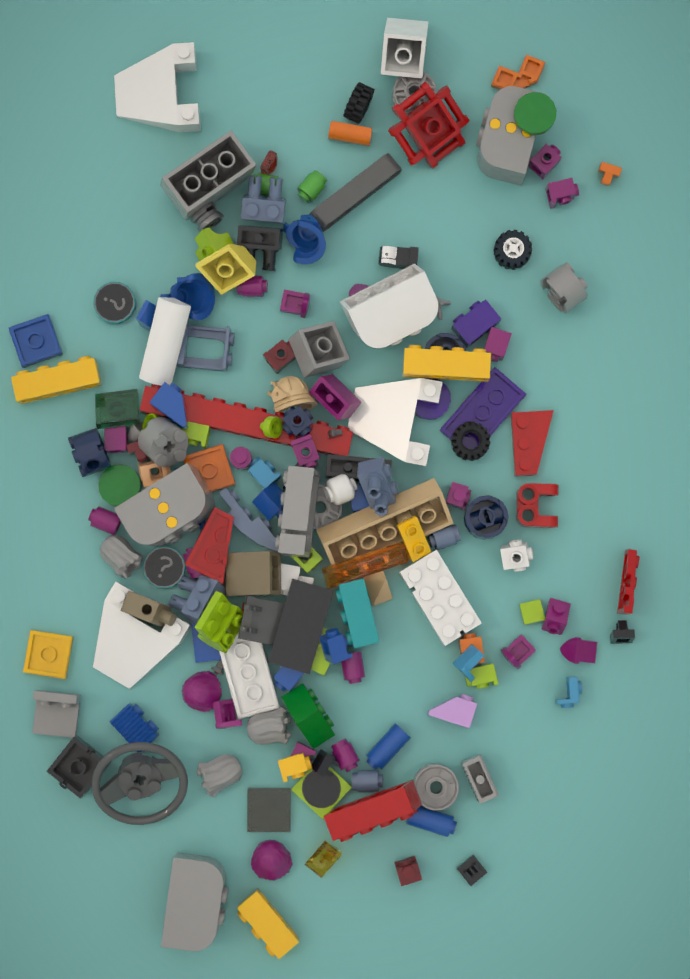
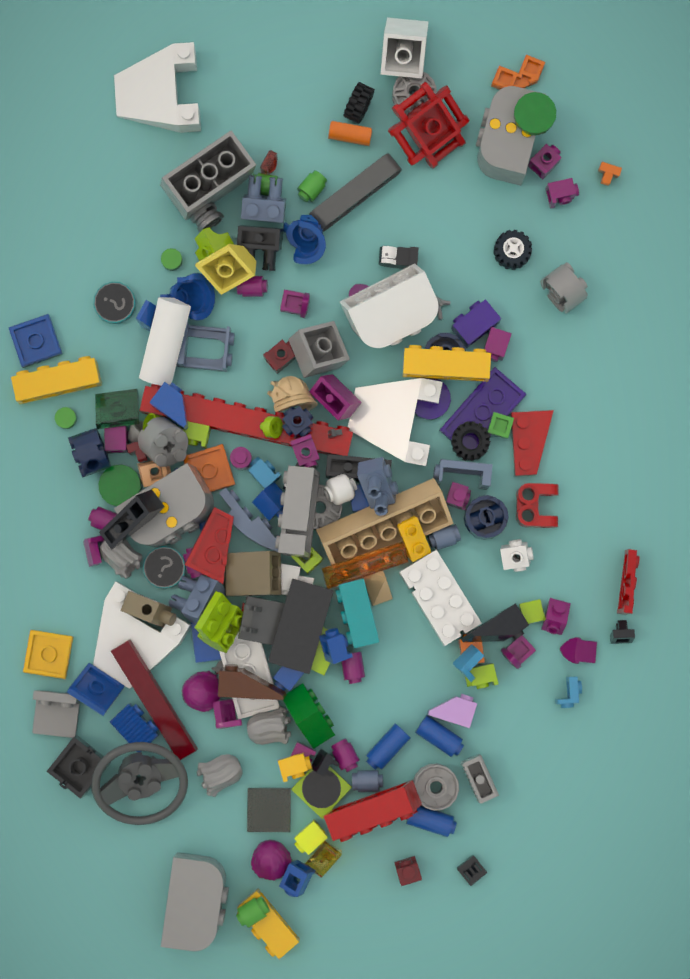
(65, 418): none -> bright green tile
(92, 550): none -> magenta tile
(95, 689): none -> blue tile
(131, 518): none -> black slope
(154, 699): none -> dark red tile
(171, 259): none -> bright green tile
(241, 683): none -> reddish brown slope
(252, 911): none -> bright green brick
(289, 881): none -> blue brick
(310, 837): none -> neon yellow brick
(440, 736): none -> blue brick
(461, 467): none -> sand blue panel
(500, 425): none -> bright green tile
(500, 628): none -> black slope

